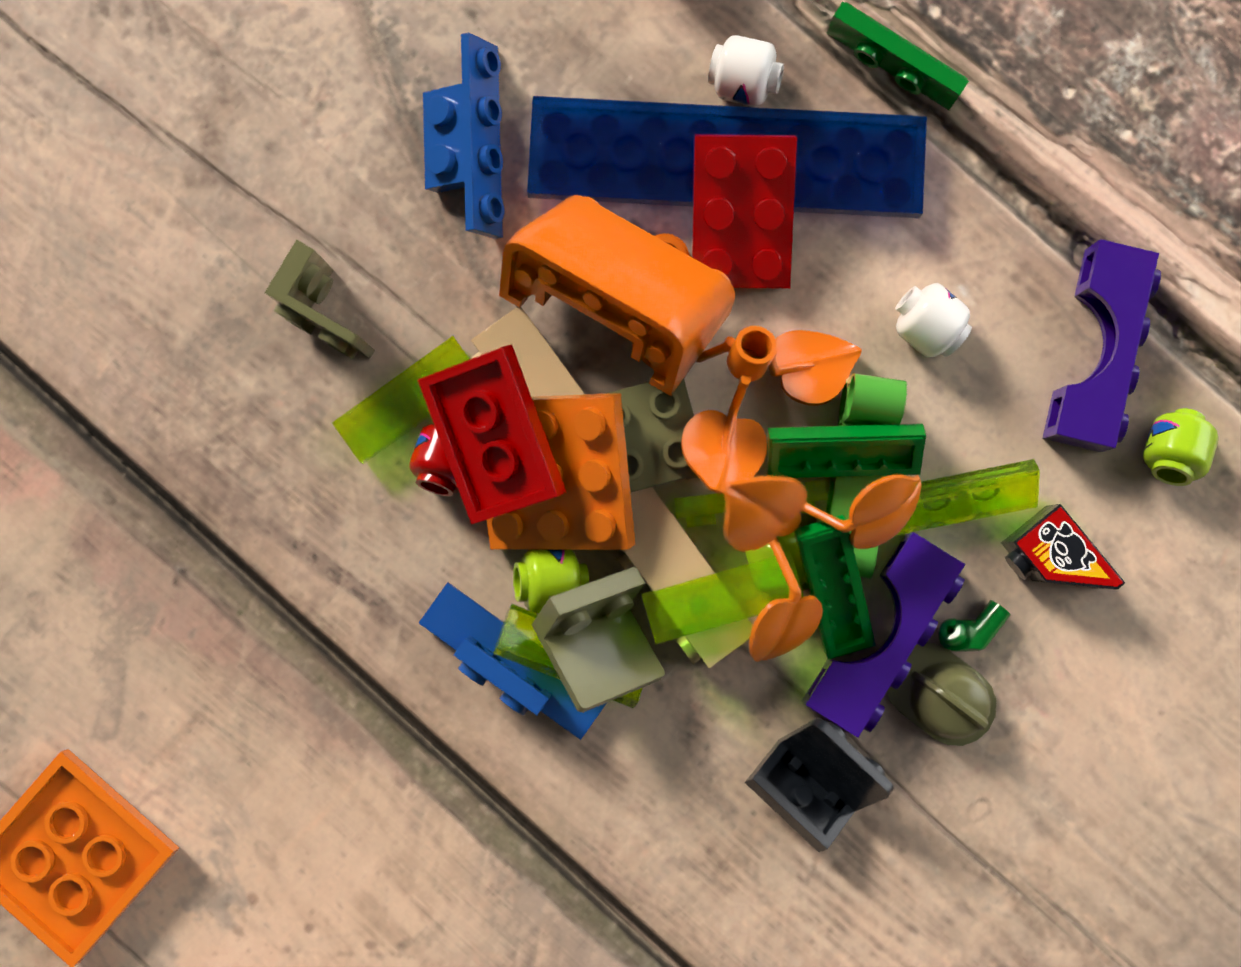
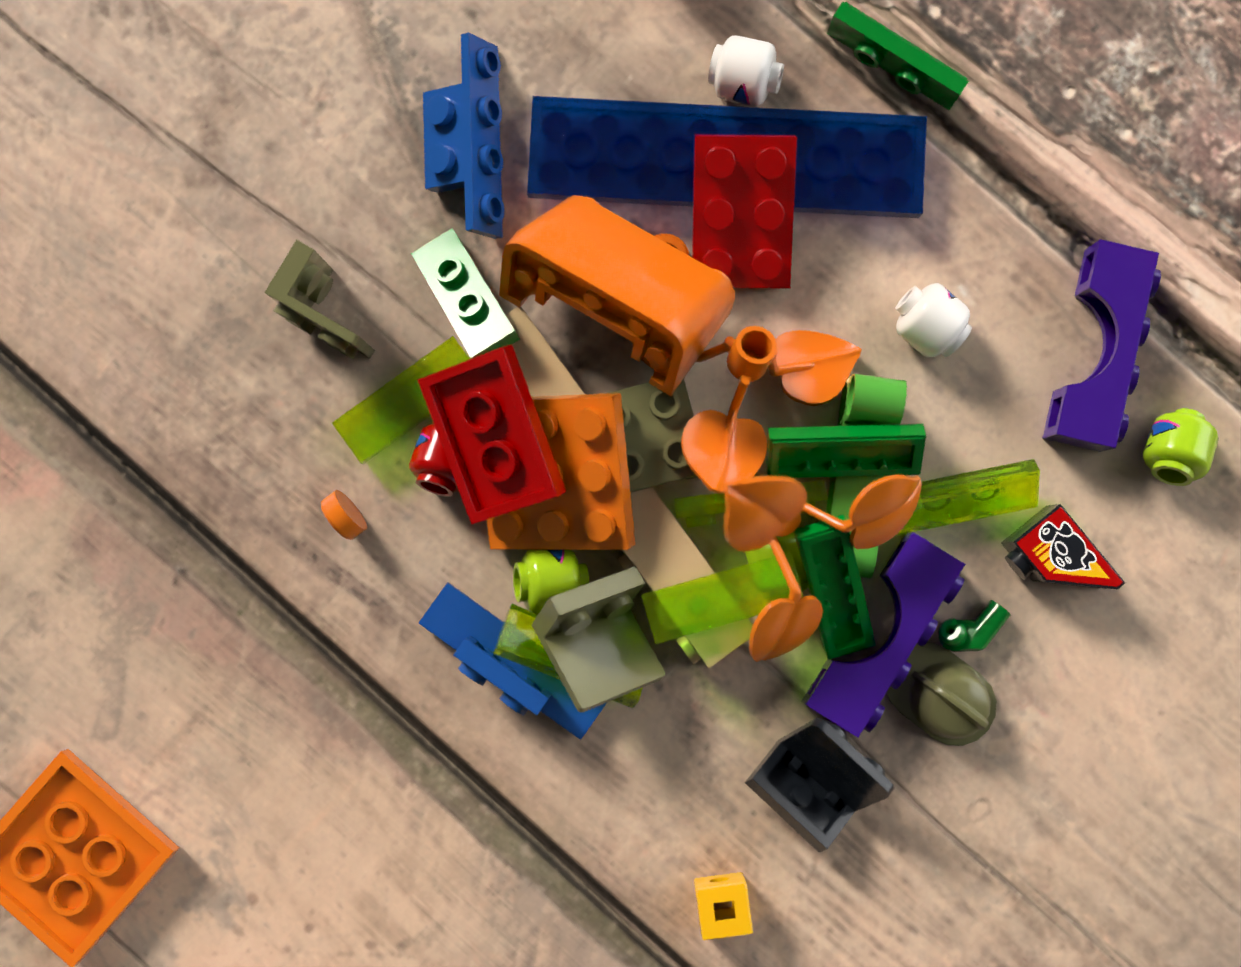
(343, 515): none -> orange tile
(464, 295): none -> plate
(723, 921): none -> yellow piece

